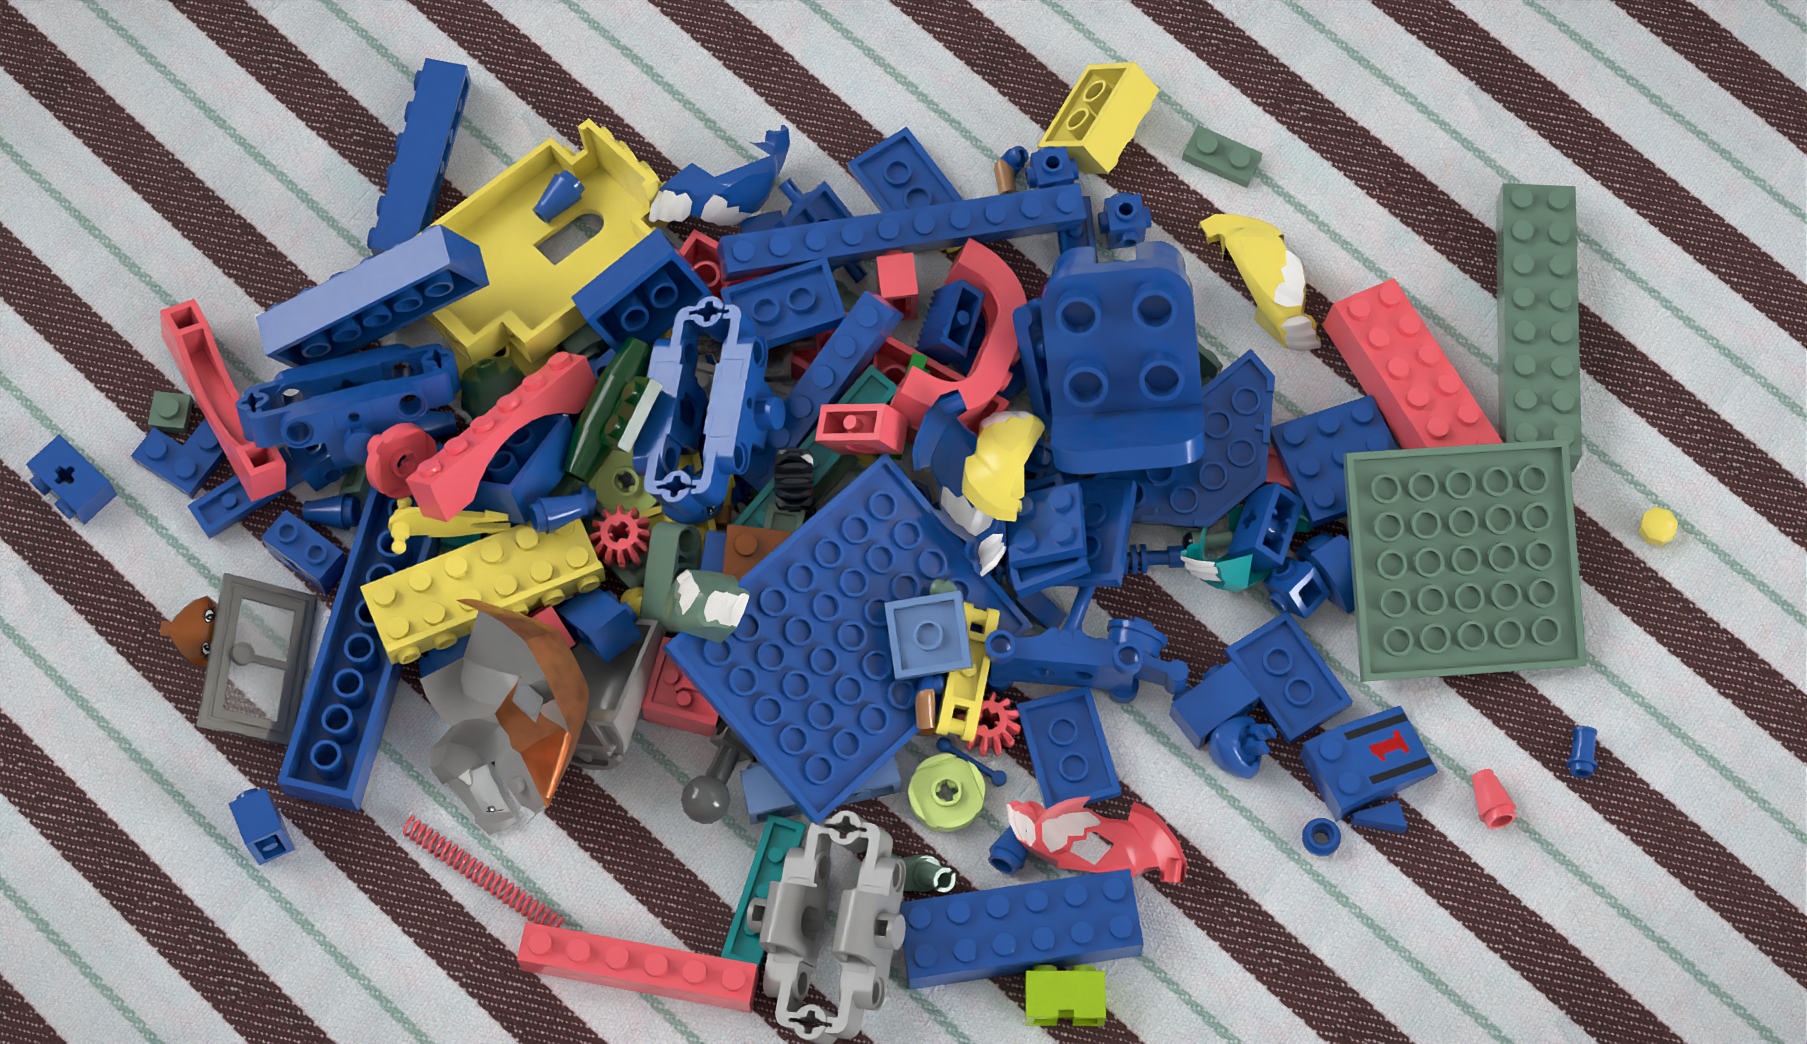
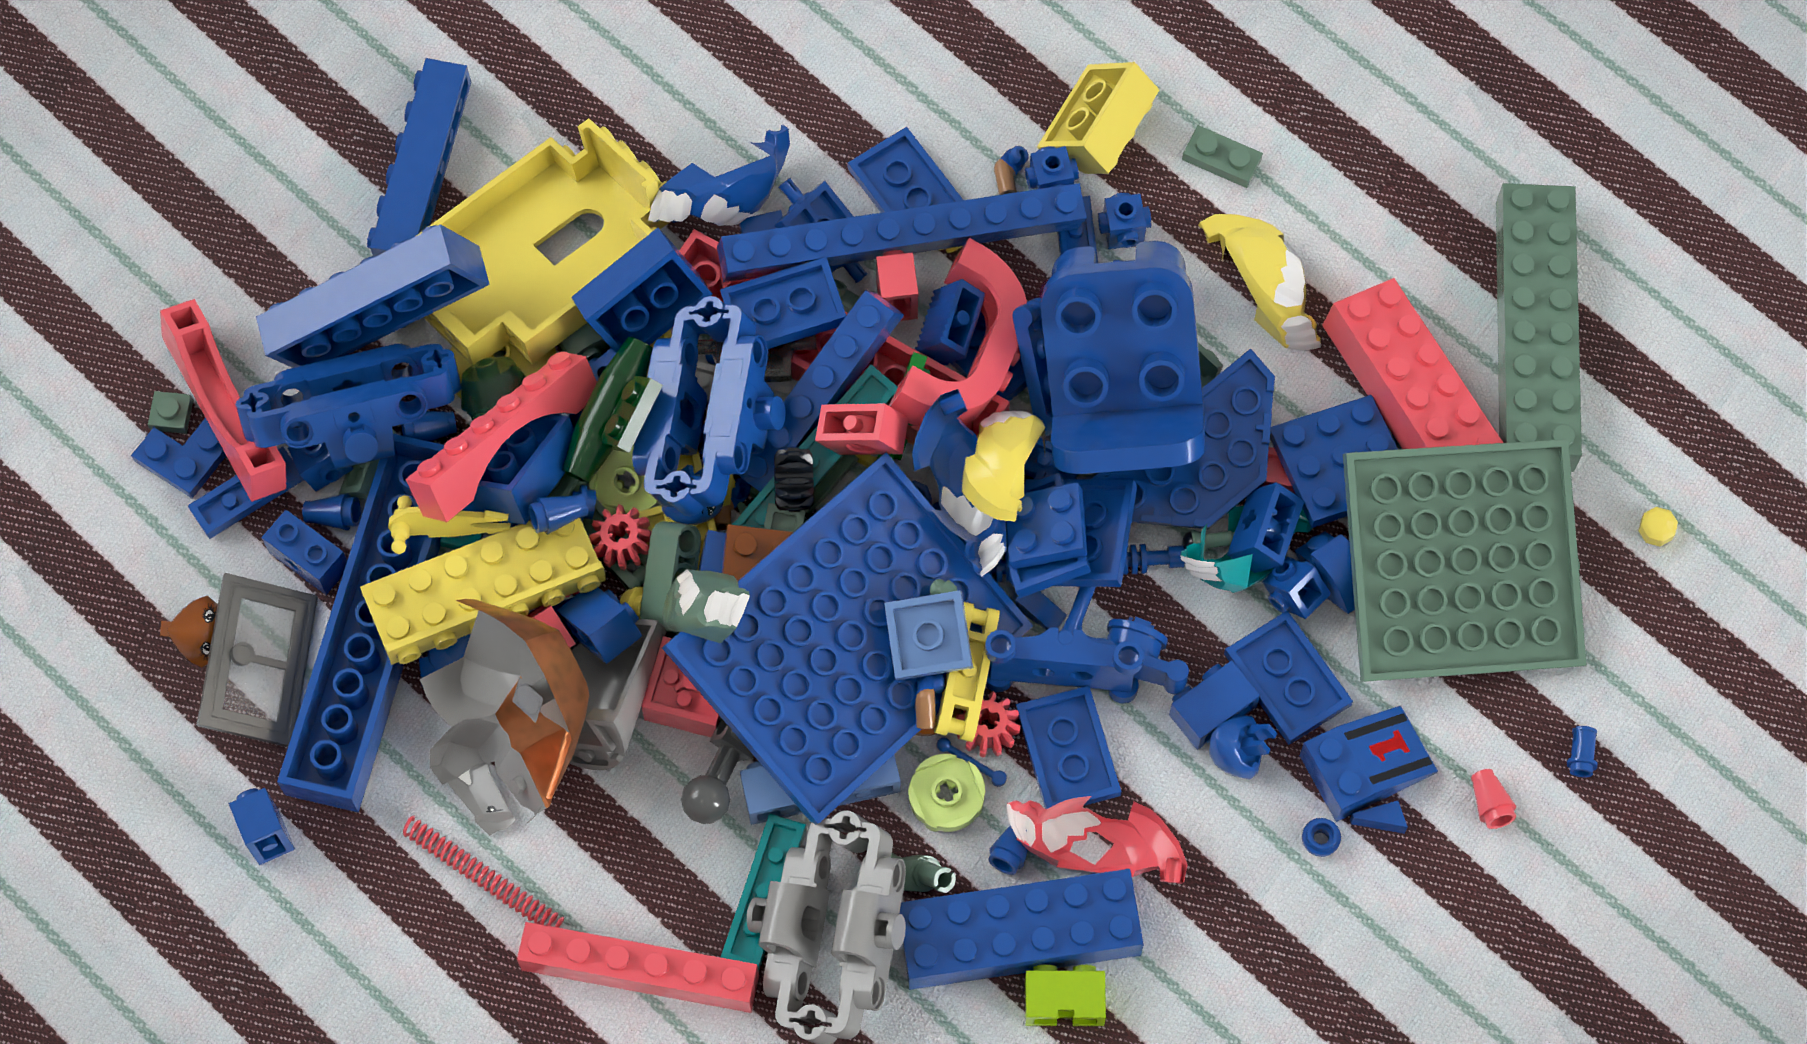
(62, 462): blue brick -> none
(386, 451): coral plate -> none
(559, 195): blue cone -> none

